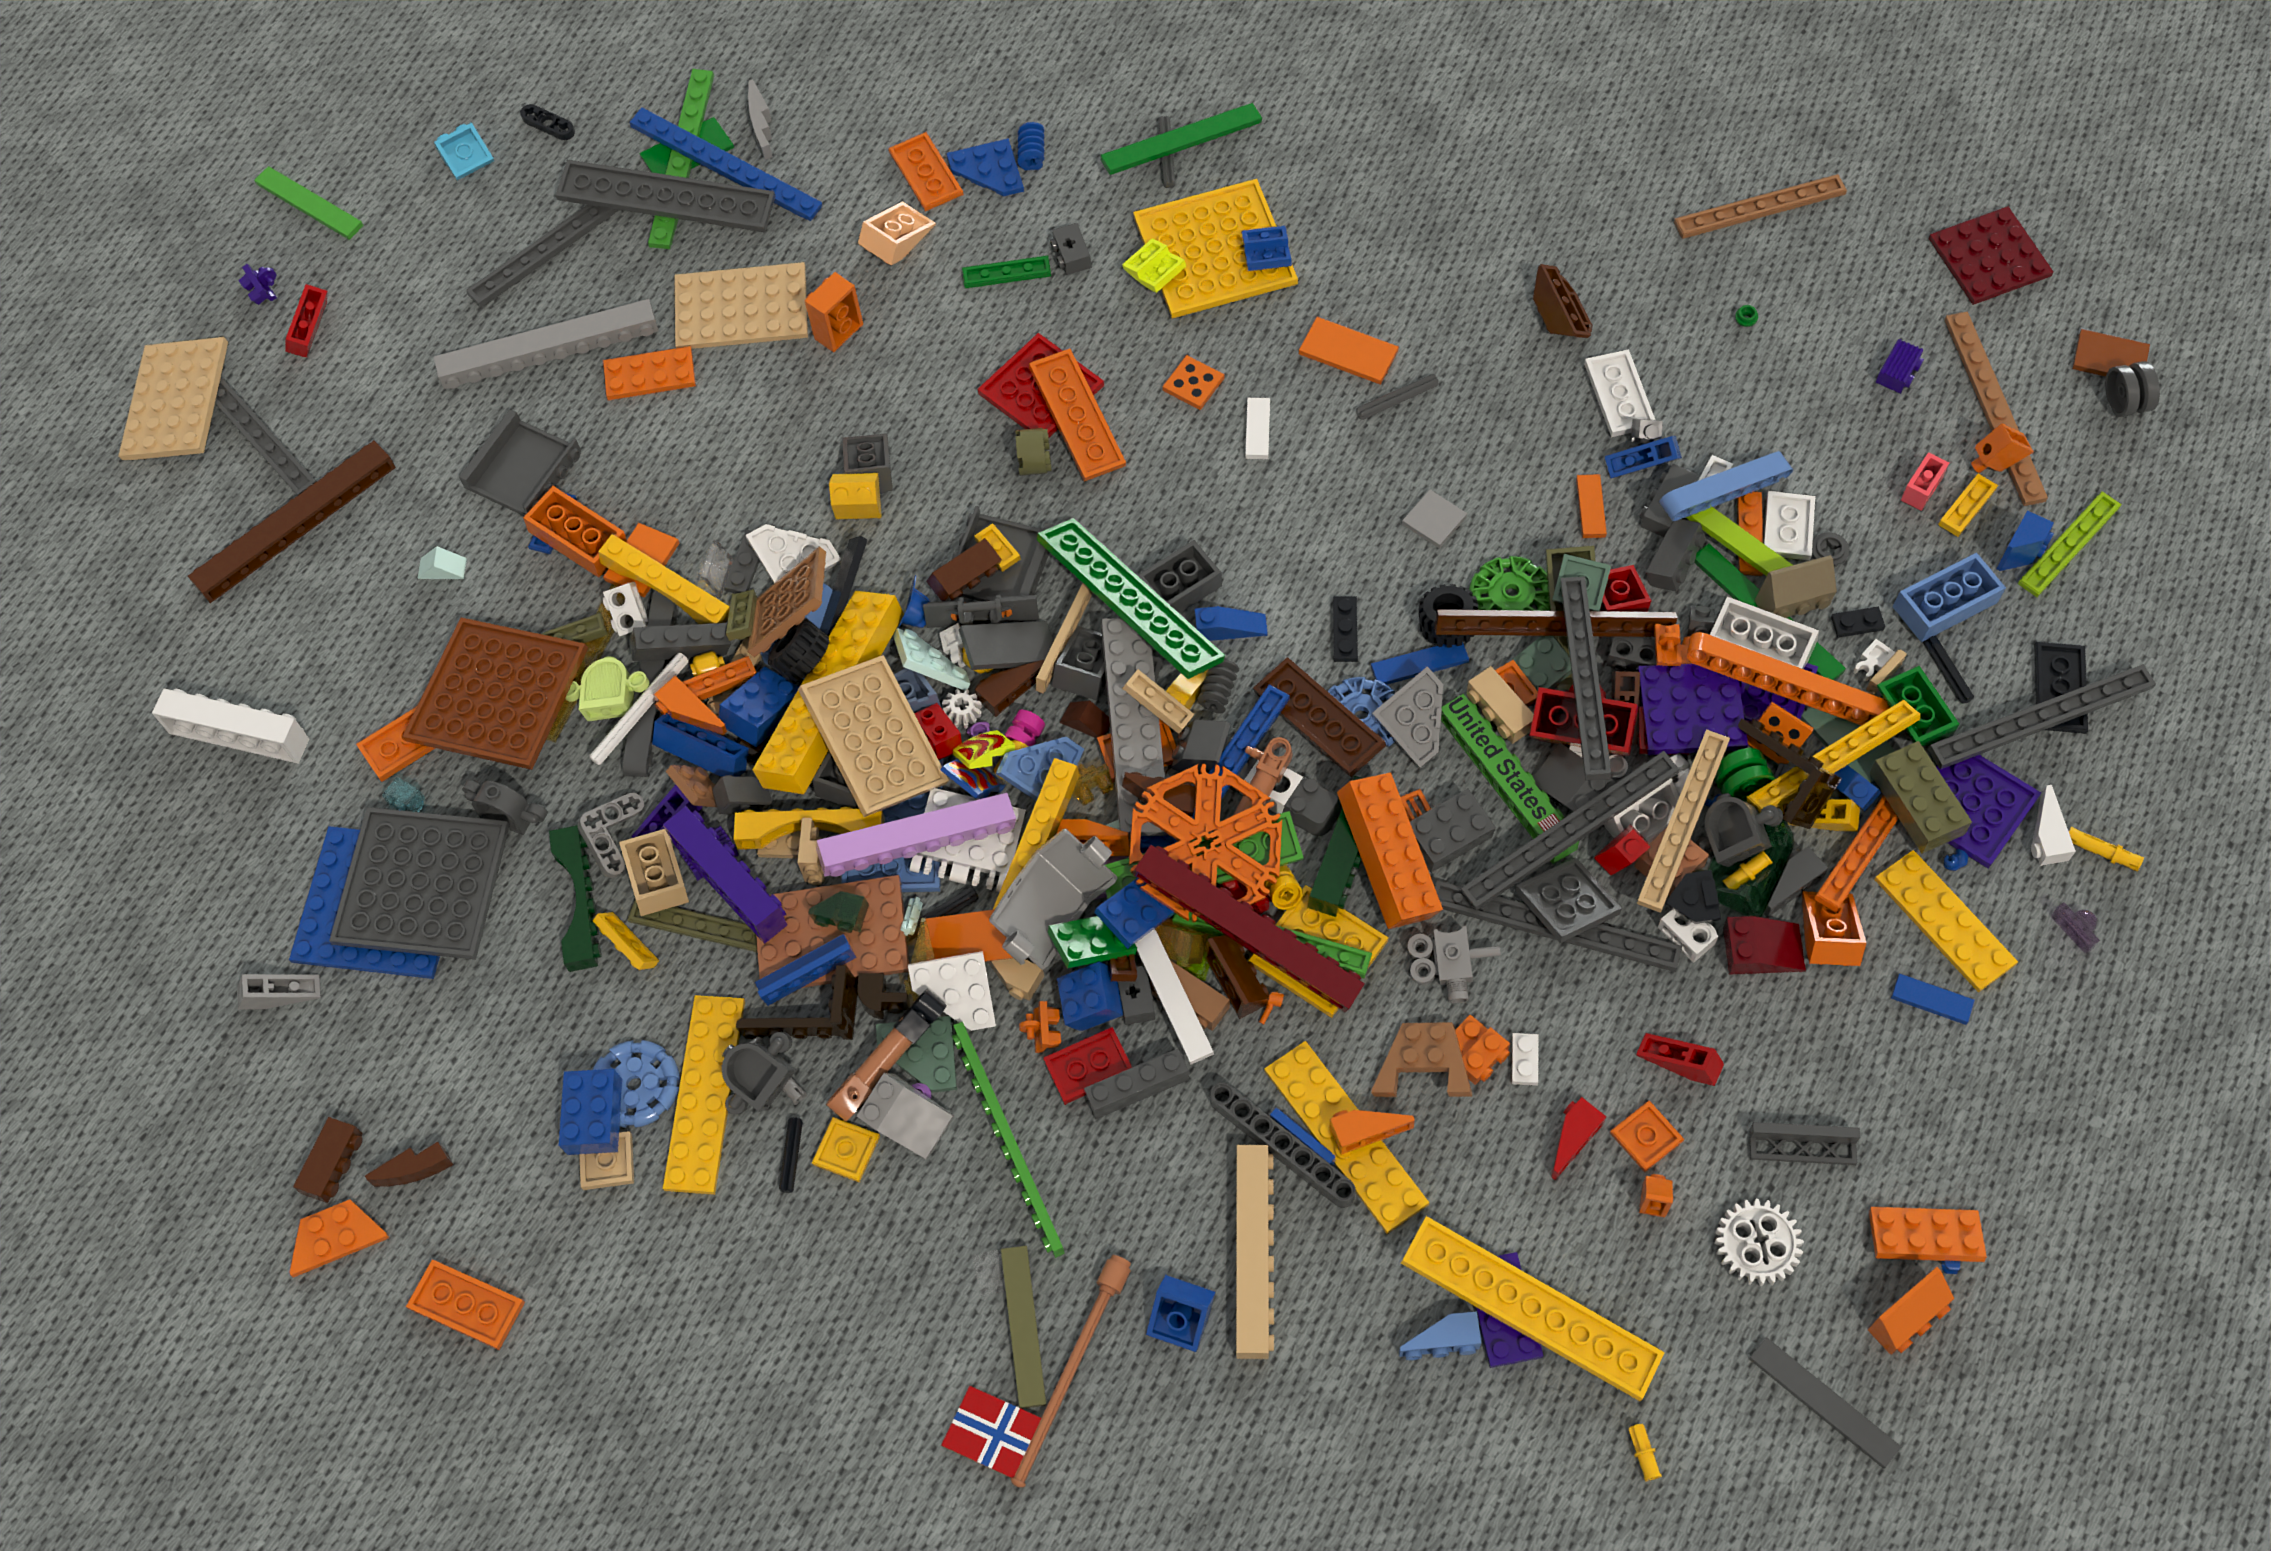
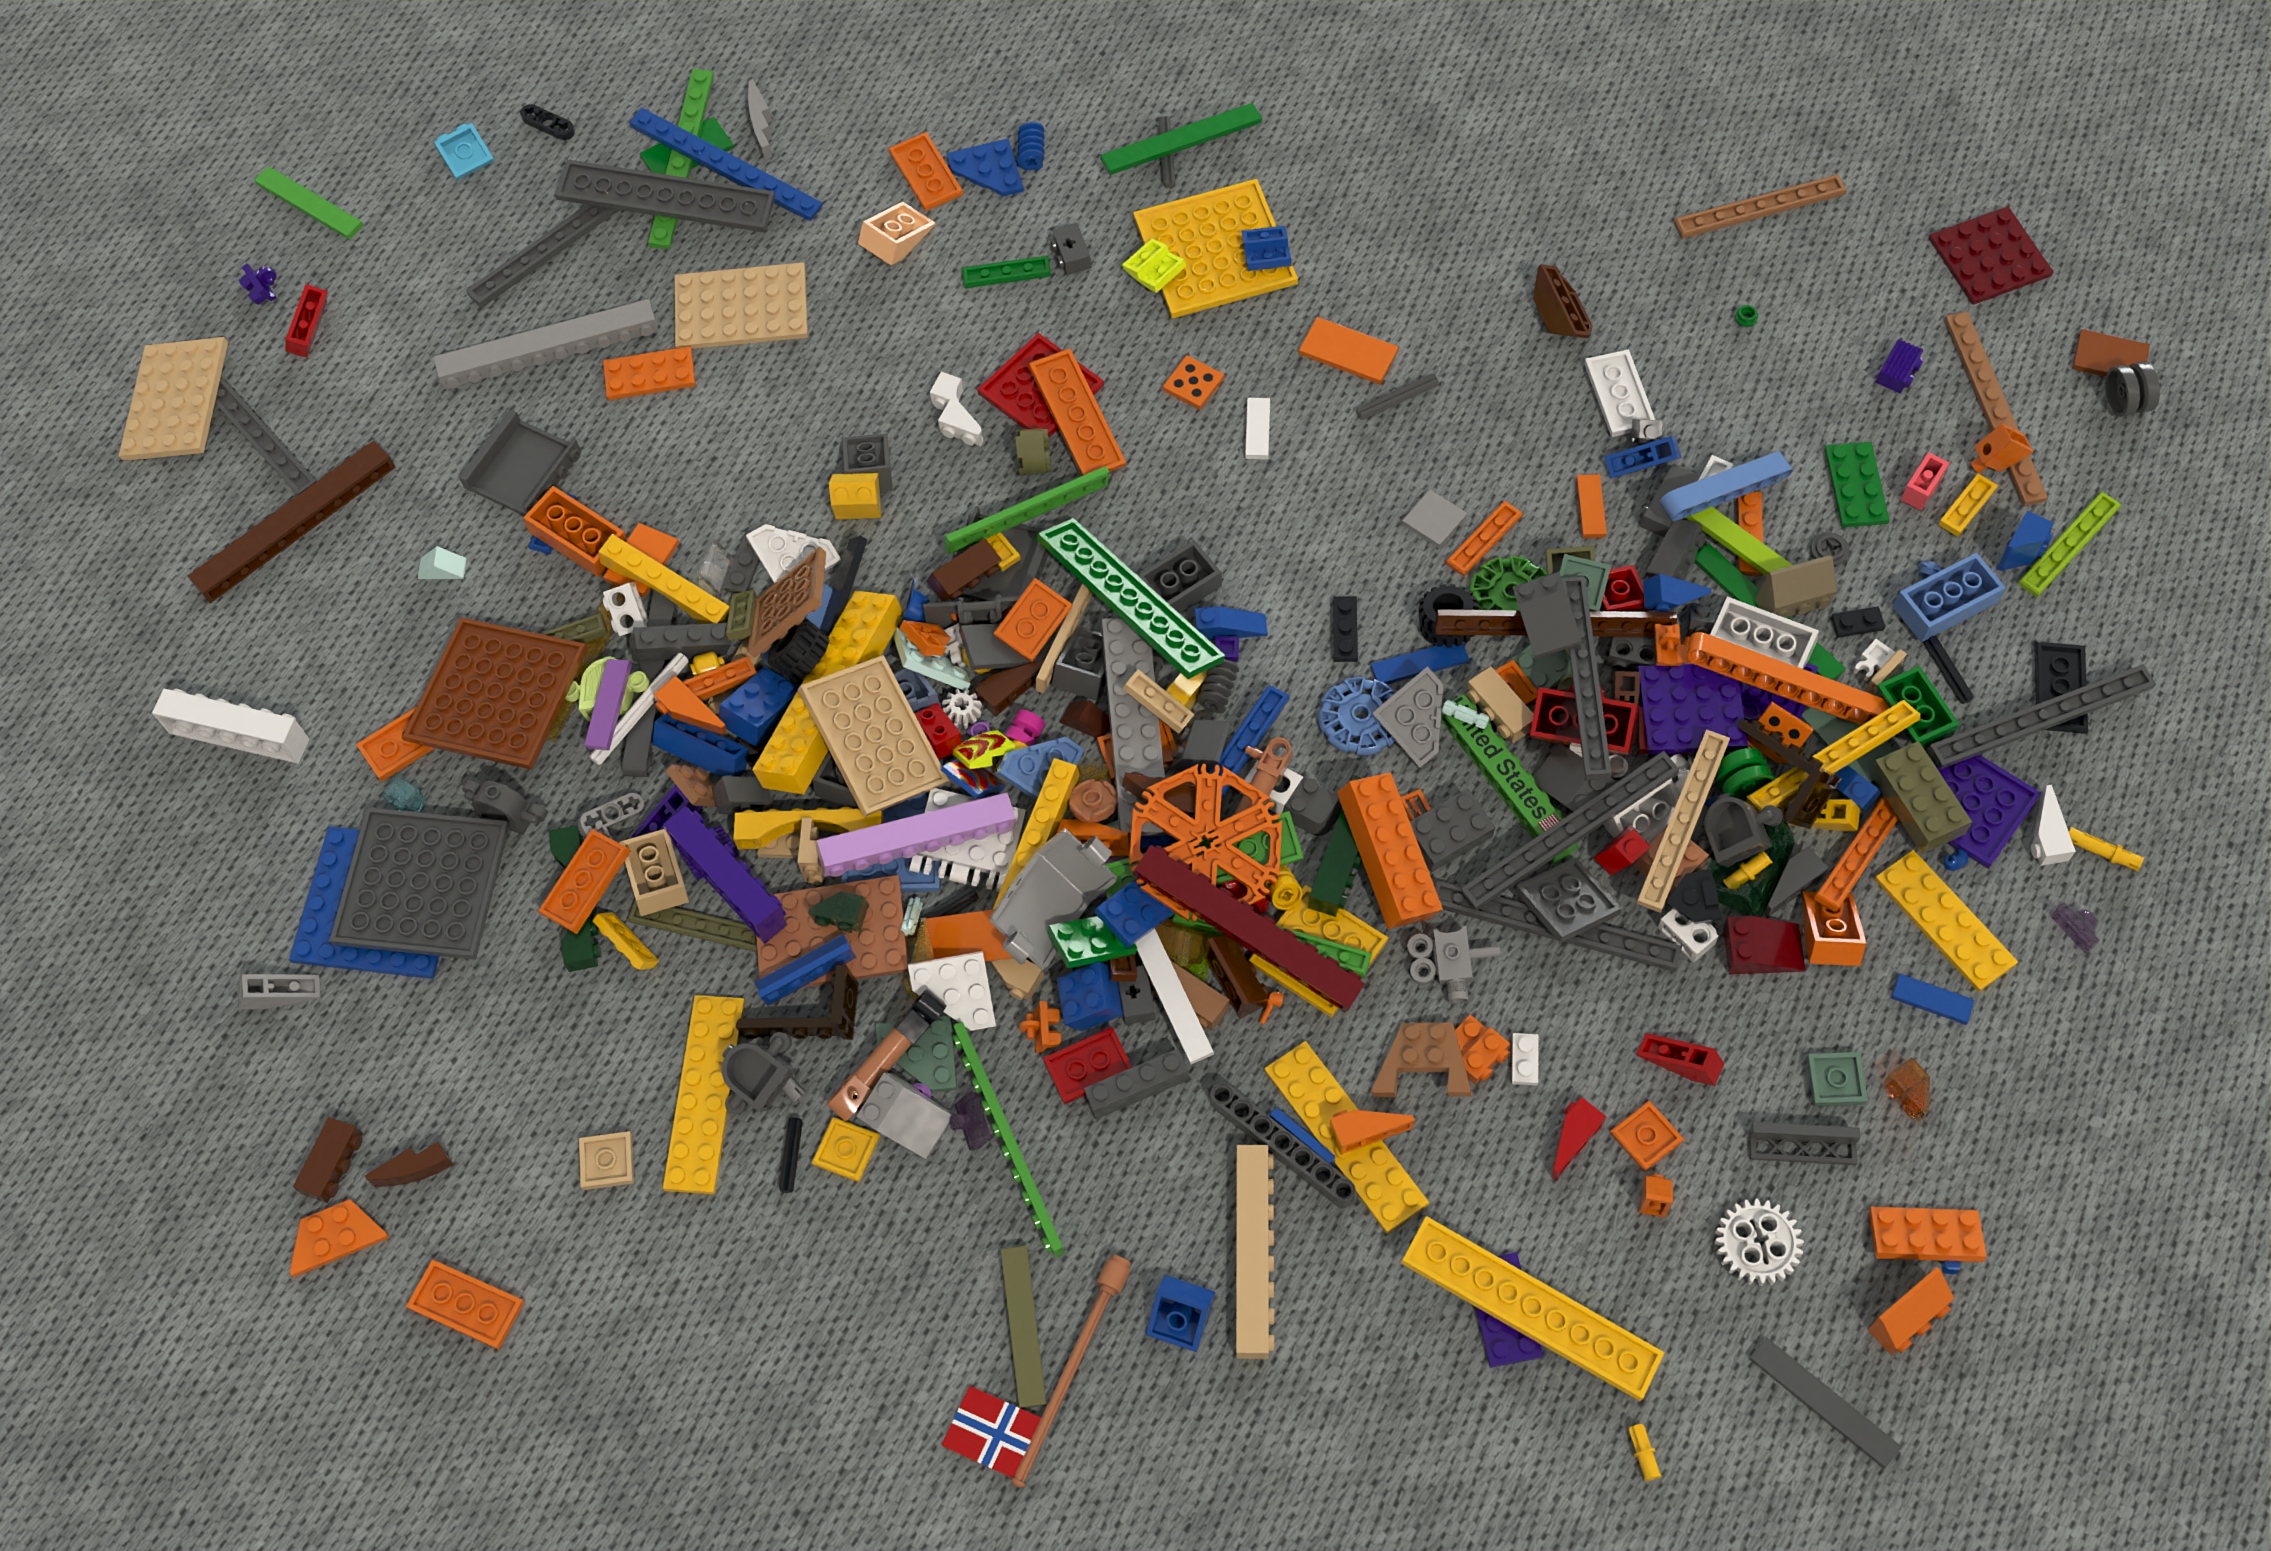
(584, 881): none -> orange tile
(590, 1112): blue brick -> none
(608, 704): none -> medium lavender tile
(650, 1078): medium blue plate -> none
(834, 311): orange brick -> none
(875, 998): dark brown brick -> none
(926, 637): none -> orange plate
(954, 419): none -> white arch
(971, 1120): none -> clear purple tile
(1026, 510): none -> bright green tile
(1033, 620): none -> orange tile
(1093, 800): none -> nougat tile
(1229, 646): none -> dark purple plate
(1323, 718): reddish brown plate -> none
(1450, 1334): medium blue slope -> none
(1465, 714): none -> light aqua axle
(1484, 538): none -> orange tile
(1547, 615): none -> dark grey slope
(1666, 592): none -> blue slope
(1789, 524): white plate -> none
(1837, 1079): none -> sand green plate
(1856, 484): none -> green plate
(1911, 1087): none -> clear orange slope
(1928, 569): none -> medium blue plate

